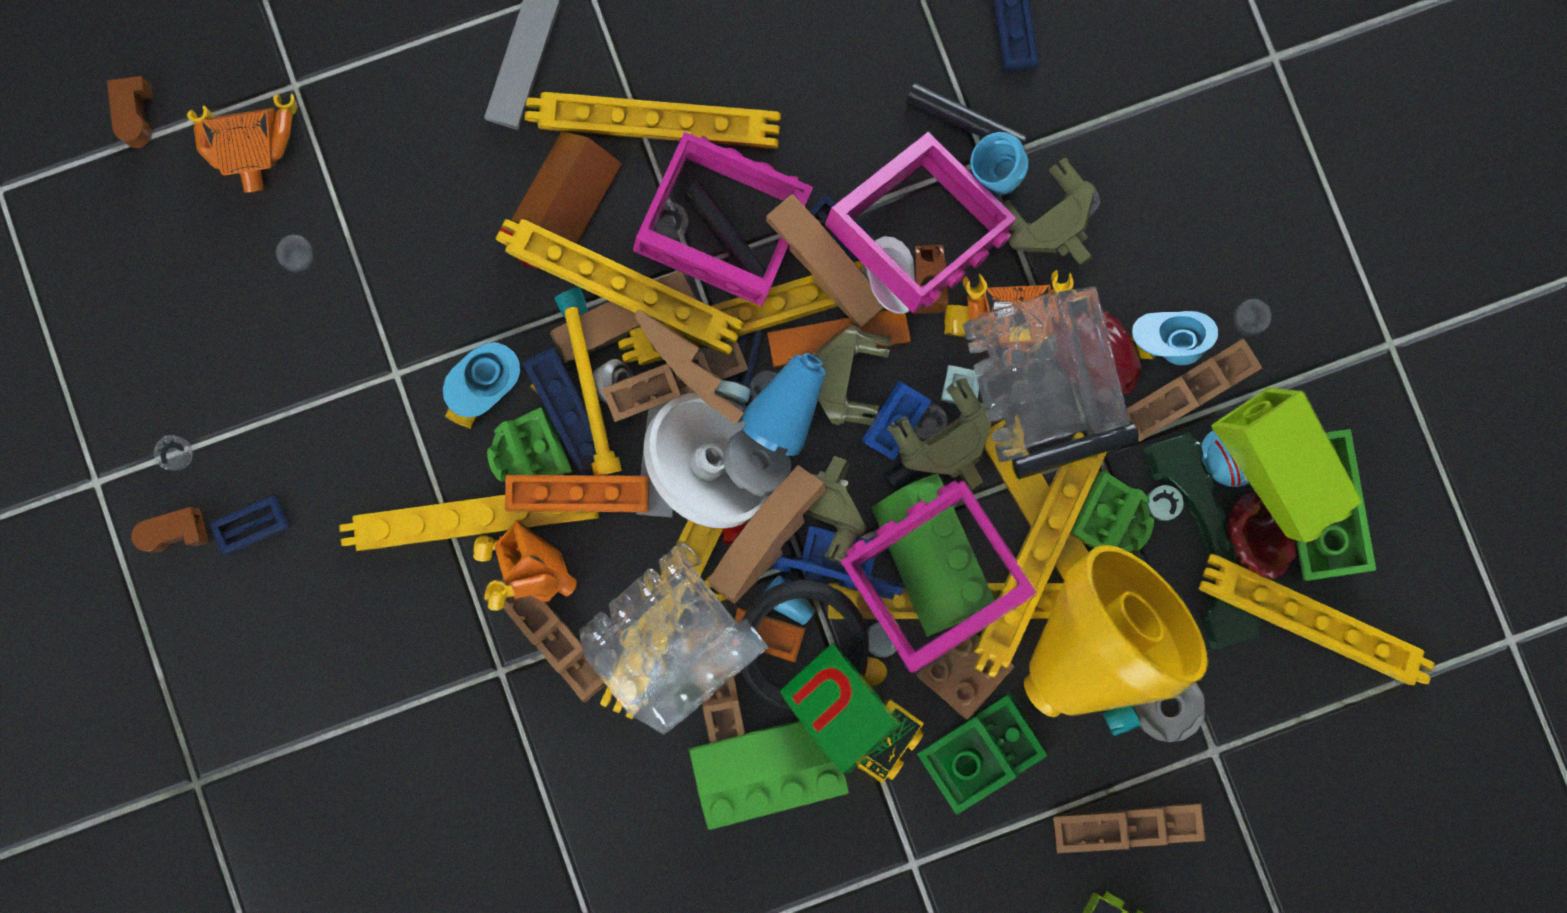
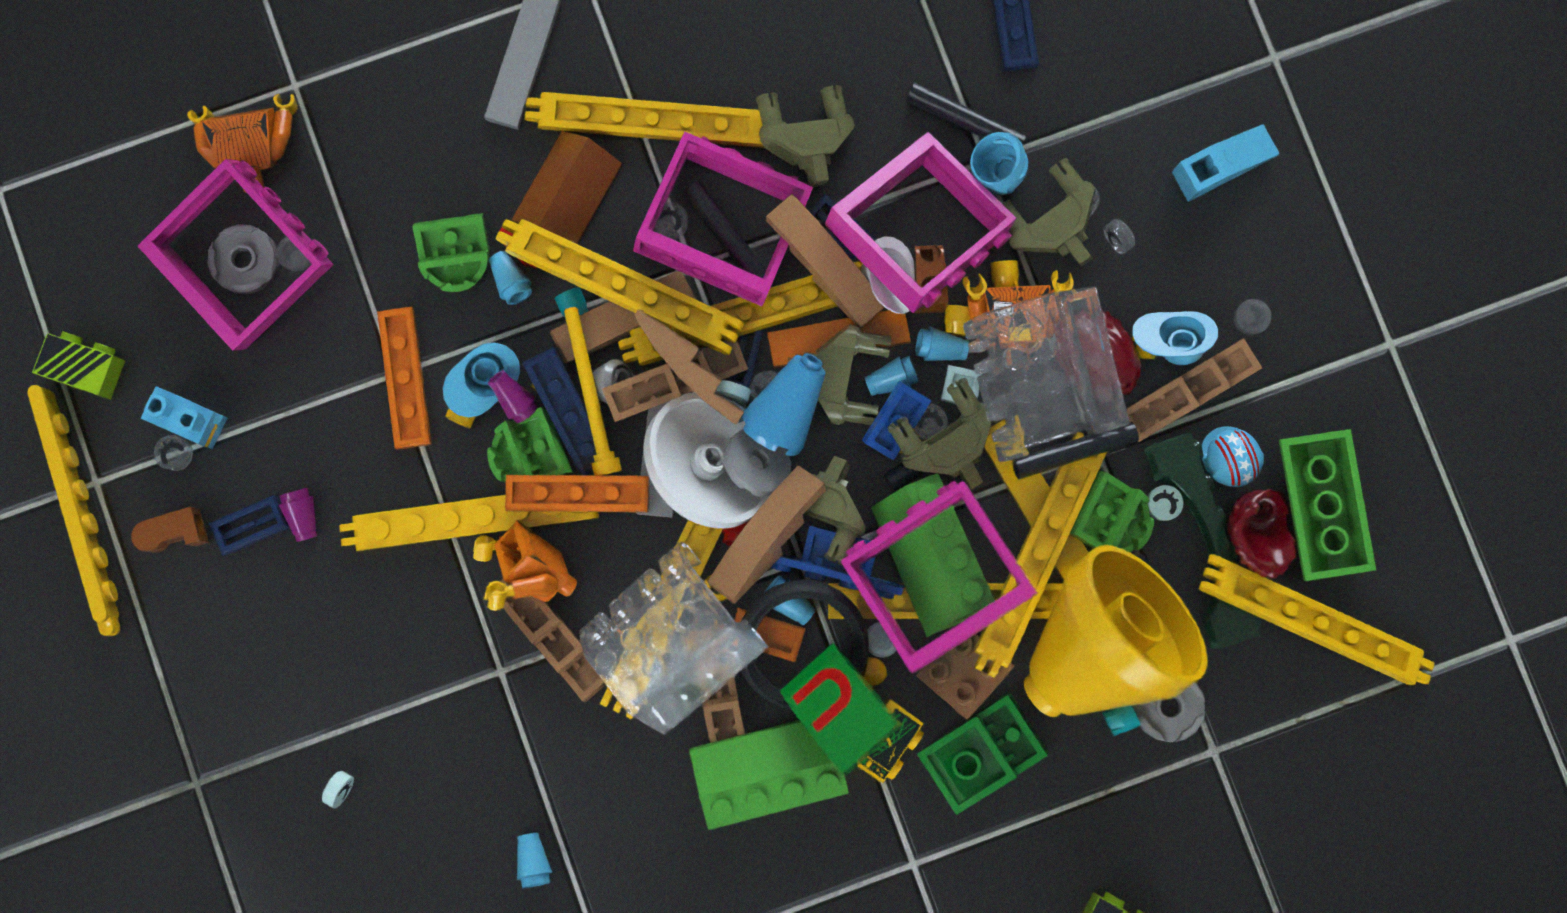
(72, 499): none -> yellow hinge
(79, 366): none -> brick
(128, 110): dark orange leg -> none
(183, 417): none -> medium azure hips
(192, 288): none -> dark pink window
(259, 271): none -> light grey tile
(299, 513): none -> magenta cone
(337, 789): none -> light aqua tile
(404, 378): none -> orange tile
(452, 251): none -> bright green slope
(509, 279): none -> medium azure cone
(513, 398): none -> magenta cone
(532, 861): none -> medium azure cone
(806, 142): none -> olive connector
(887, 377): none -> medium azure cone
(940, 346): none -> medium azure cone
(1005, 273): none -> yellow hose
(1119, 236): none -> clear tile
(1129, 828): medium nougat slope -> none
(1224, 161): none -> medium azure slope
(1289, 462): lime slope -> none

